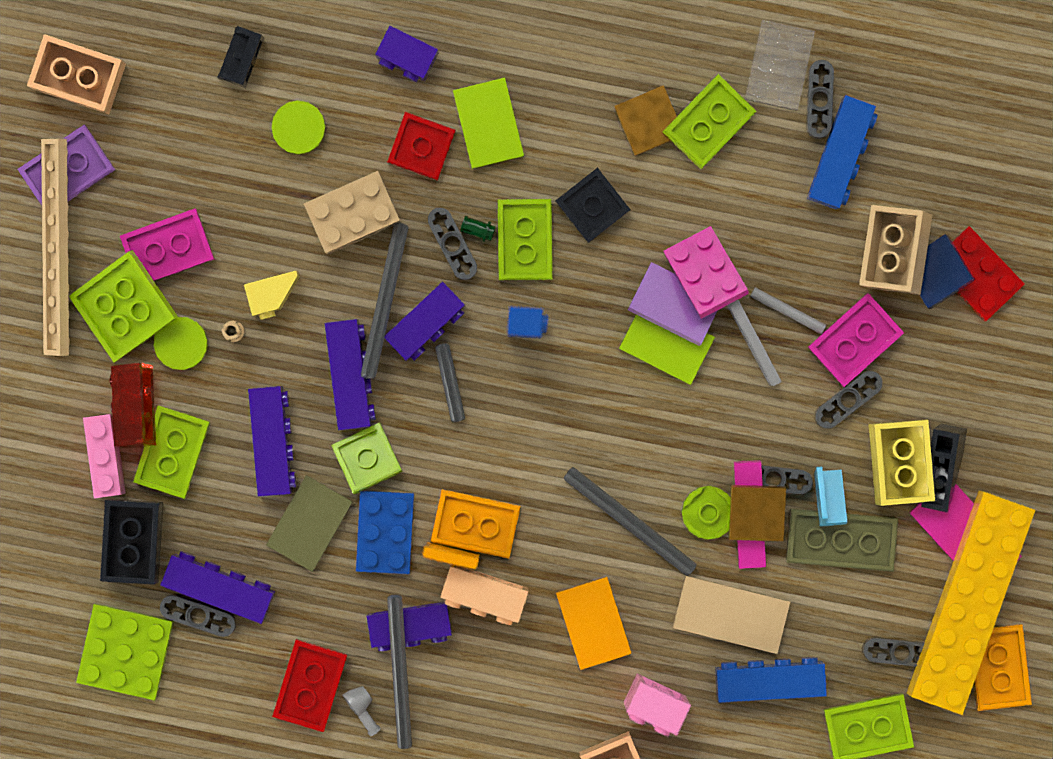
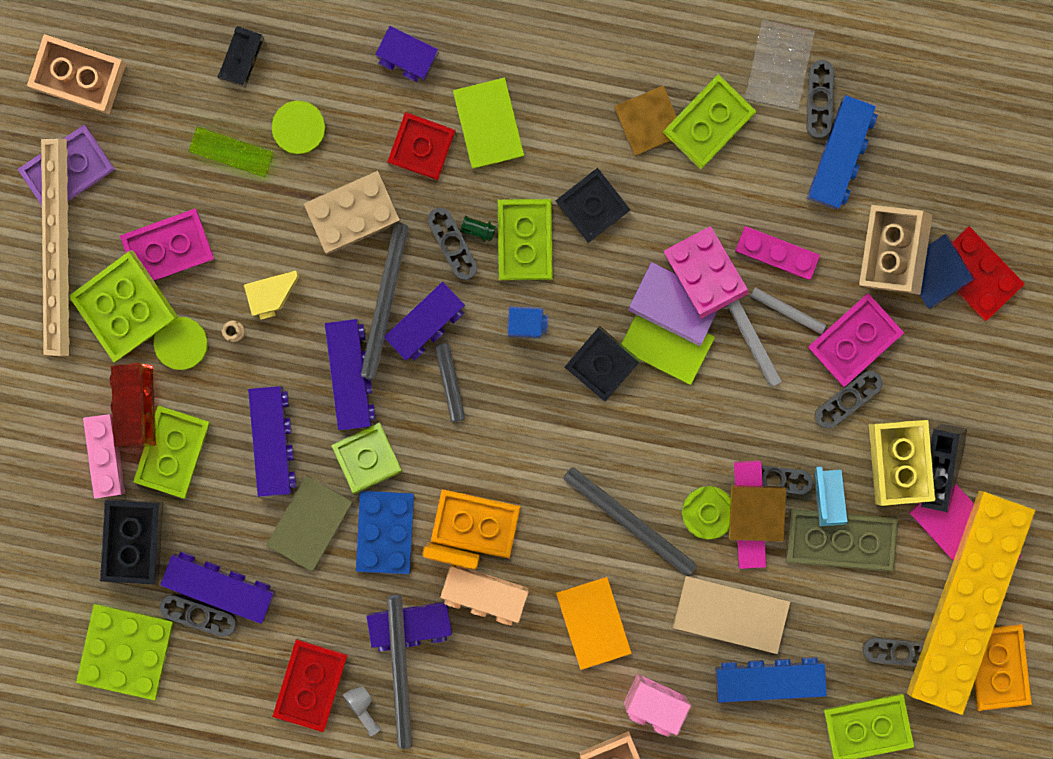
(231, 152): none -> clear neon green tile
(602, 363): none -> black plate
(777, 253): none -> dark pink plate

